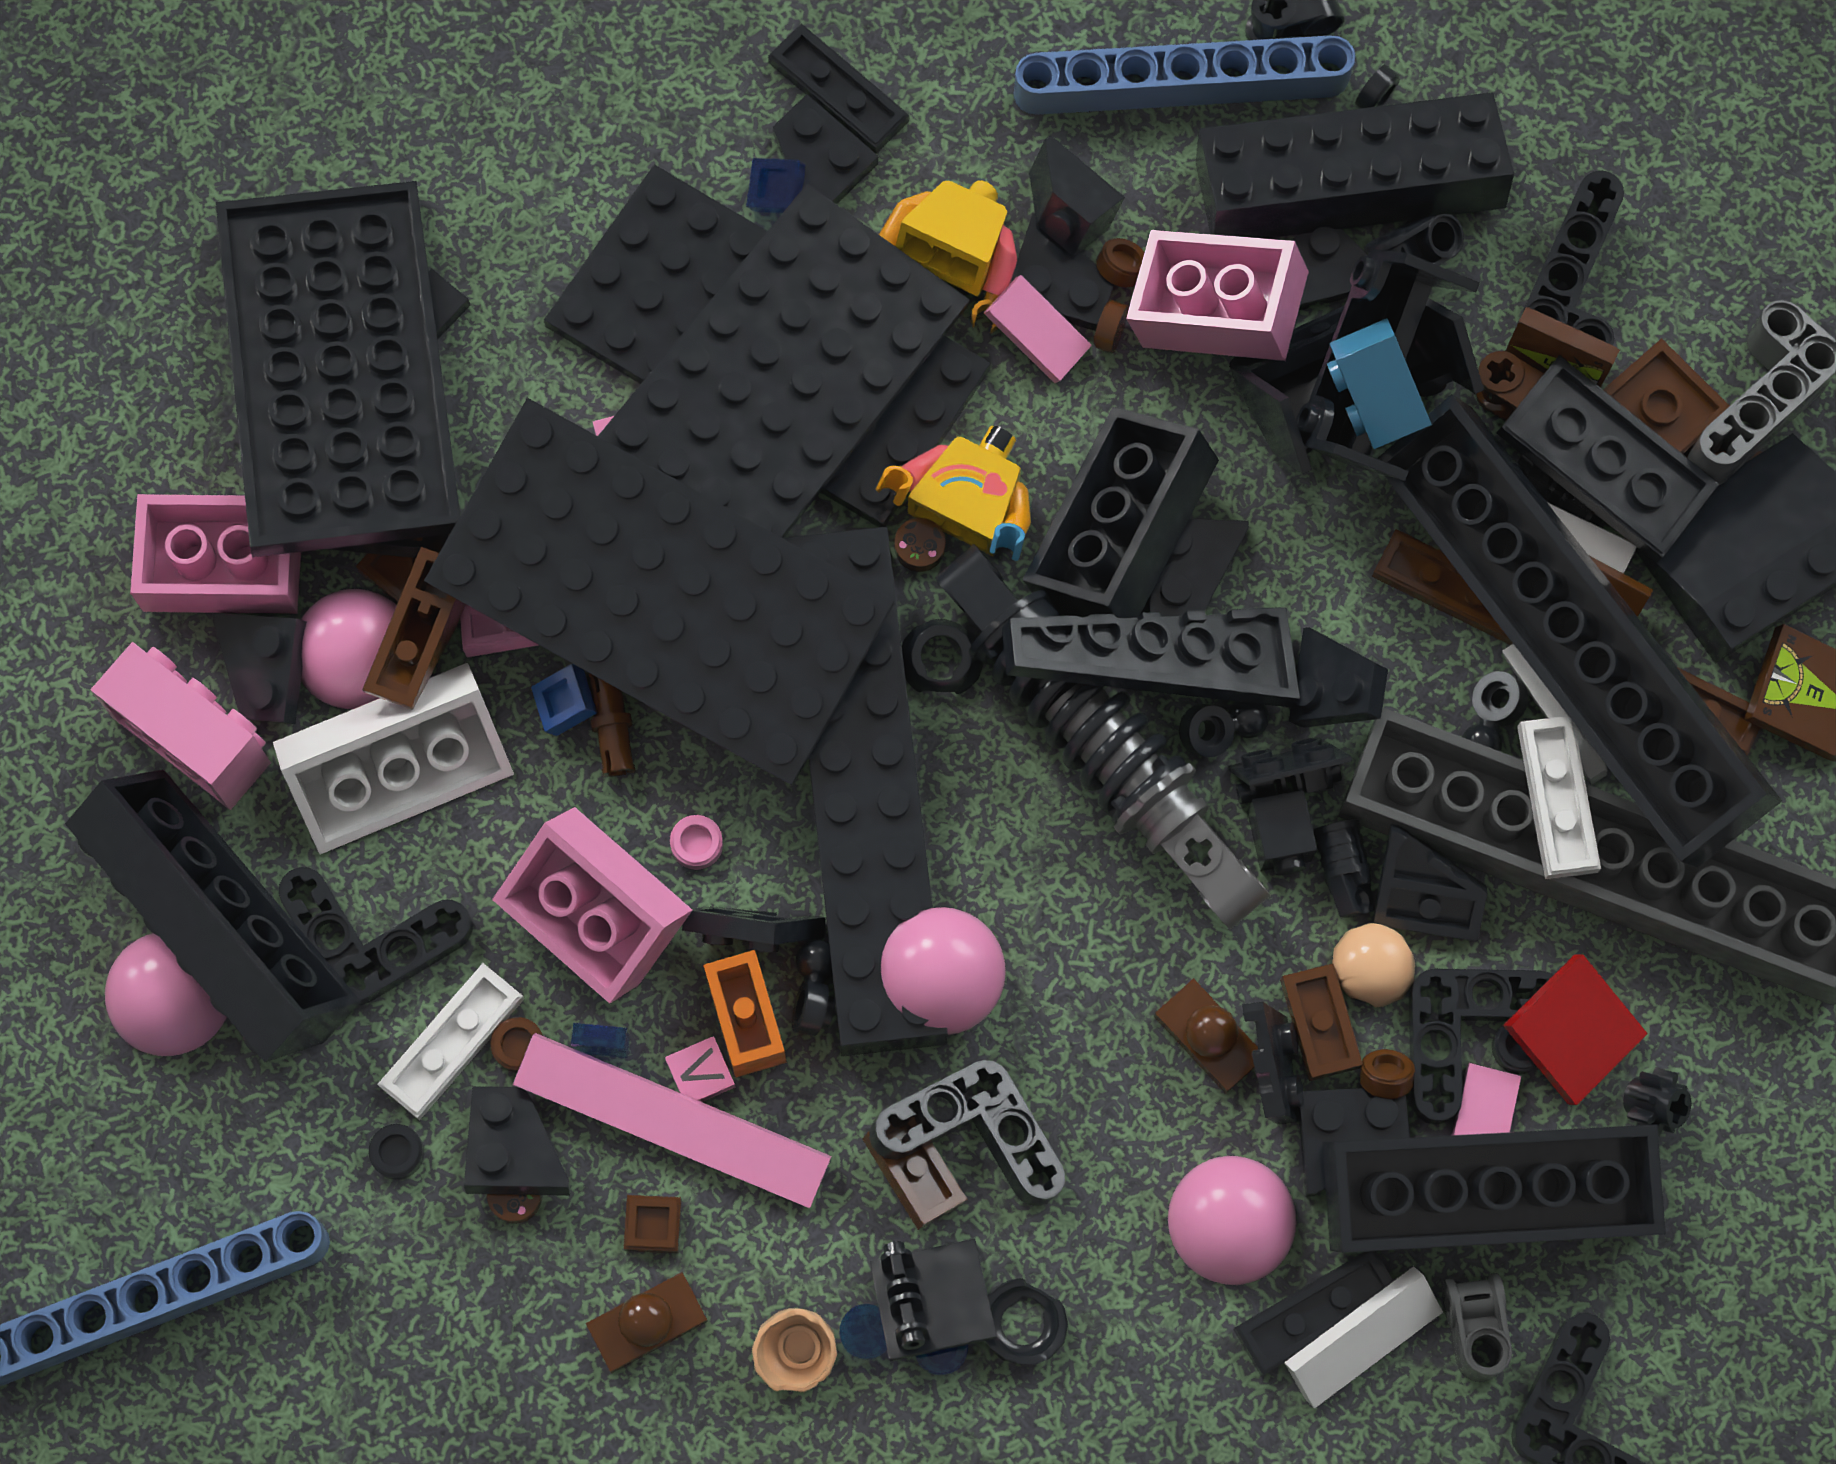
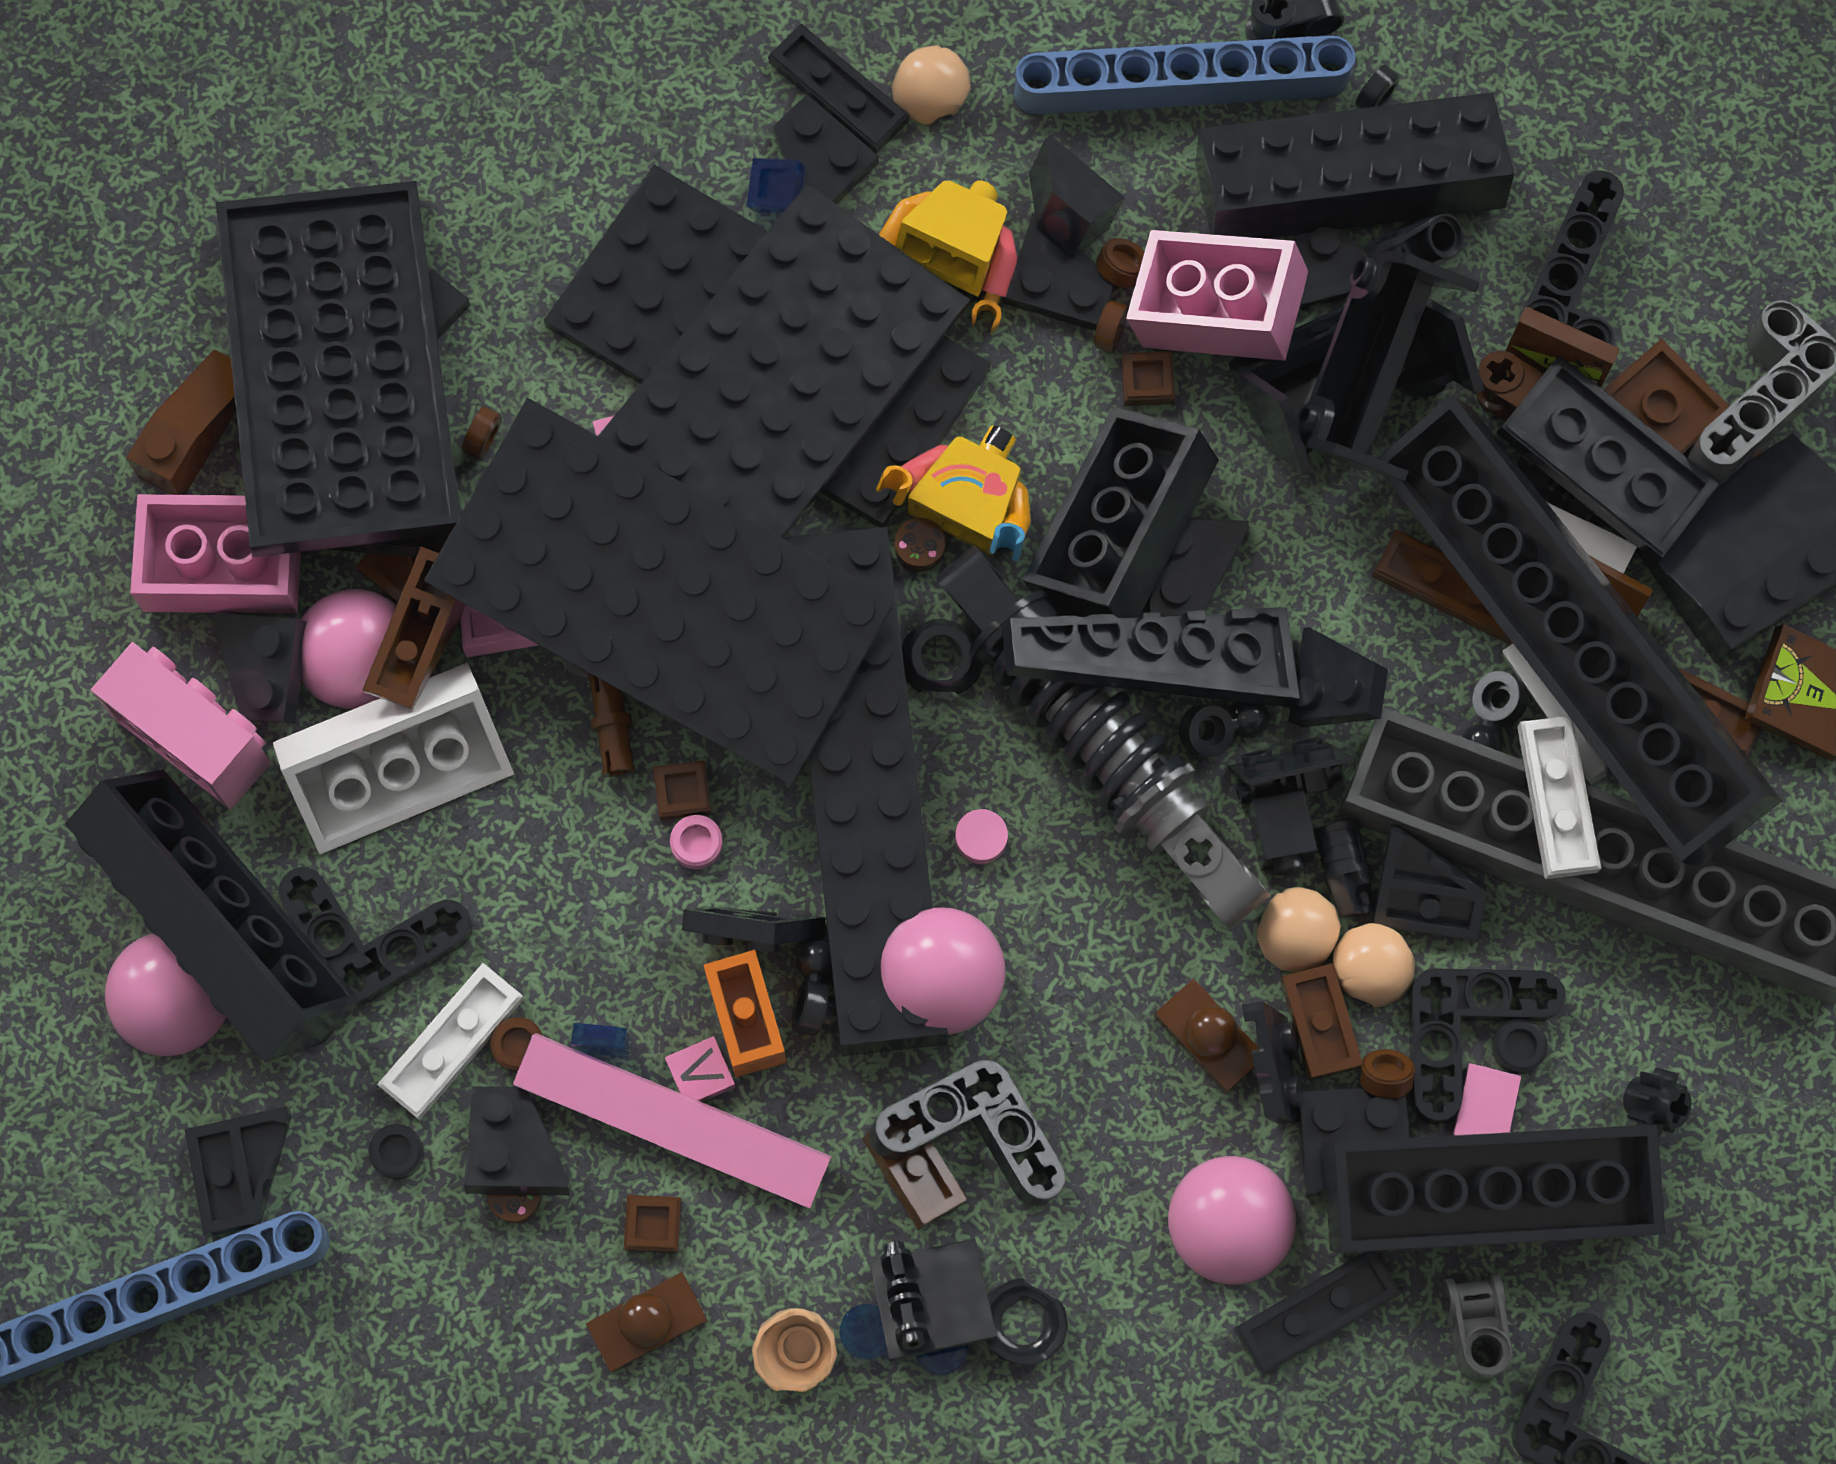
(186, 427): none -> reddish brown slope
(236, 1168): none -> black wing
(482, 432): none -> reddish brown tile
(564, 700): blue plate -> none
(591, 904): bright pink brick -> none
(682, 790): none -> reddish brown tile
(931, 84): none -> light nougat hair
(981, 836): none -> bright pink tile
(1037, 329): bright pink tile -> none
(1147, 378): none -> reddish brown tile
(1298, 930): none -> light nougat hair
(1364, 1337): white tile -> none
(1379, 383): dark azure brick -> none
(1575, 1029): red tile -> none

